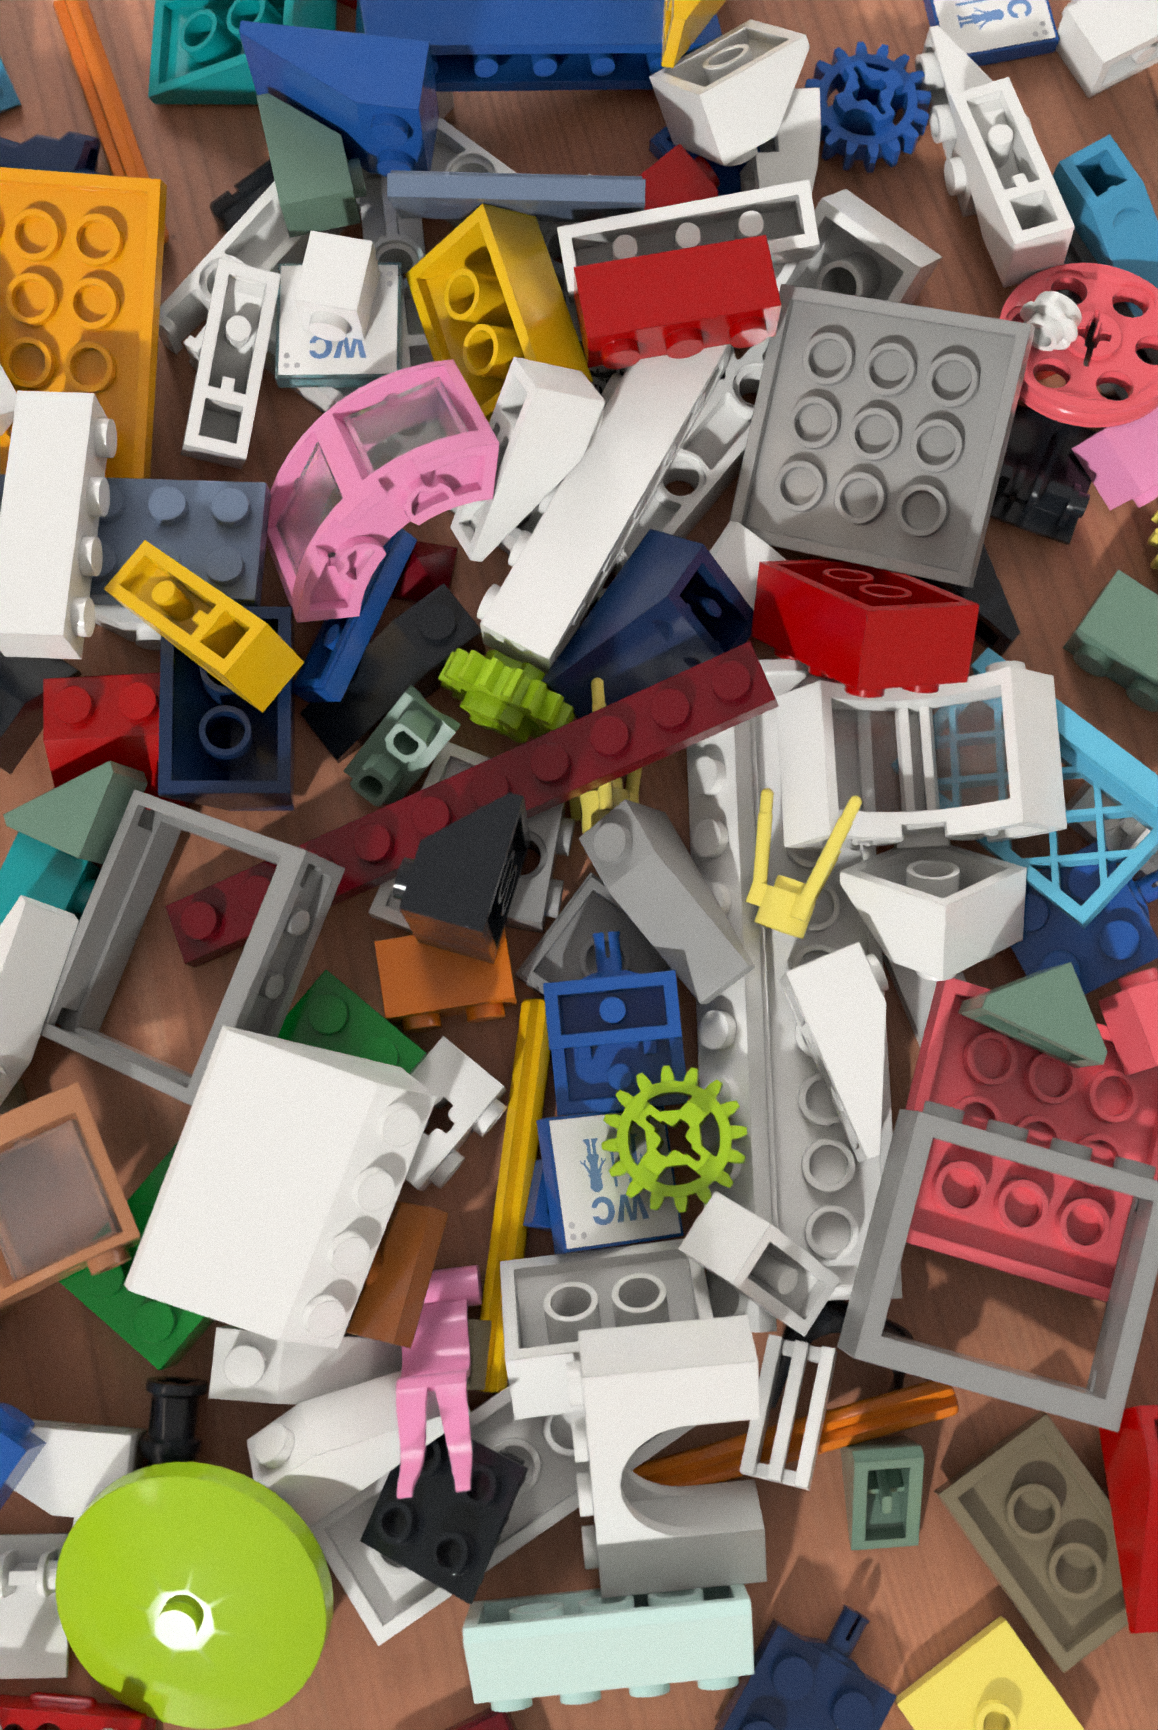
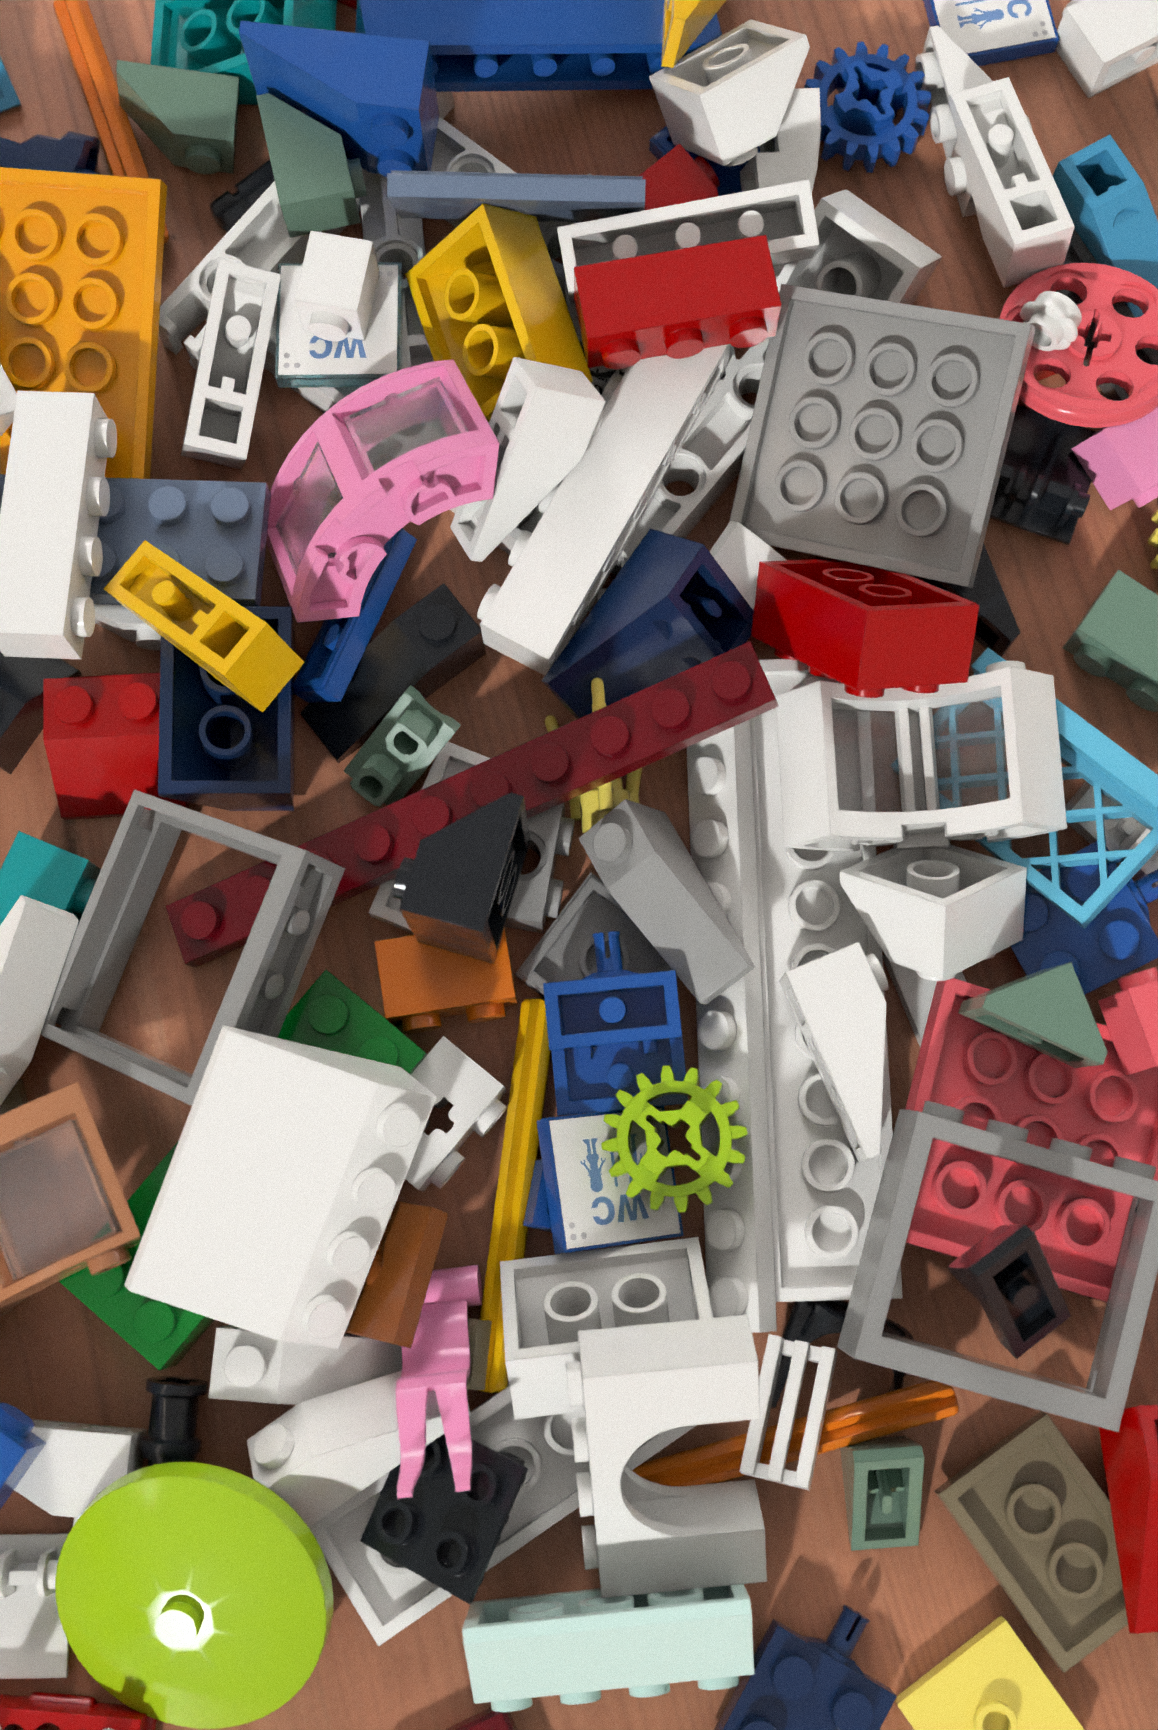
(82, 812): sand green slope -> none
(183, 113): none -> sand green slope
(425, 571): dark red slope -> none
(504, 694): lime gear -> none
(760, 1262): white slope -> none
(789, 902): light yellow plant -> none
(1013, 1286): none -> black slope

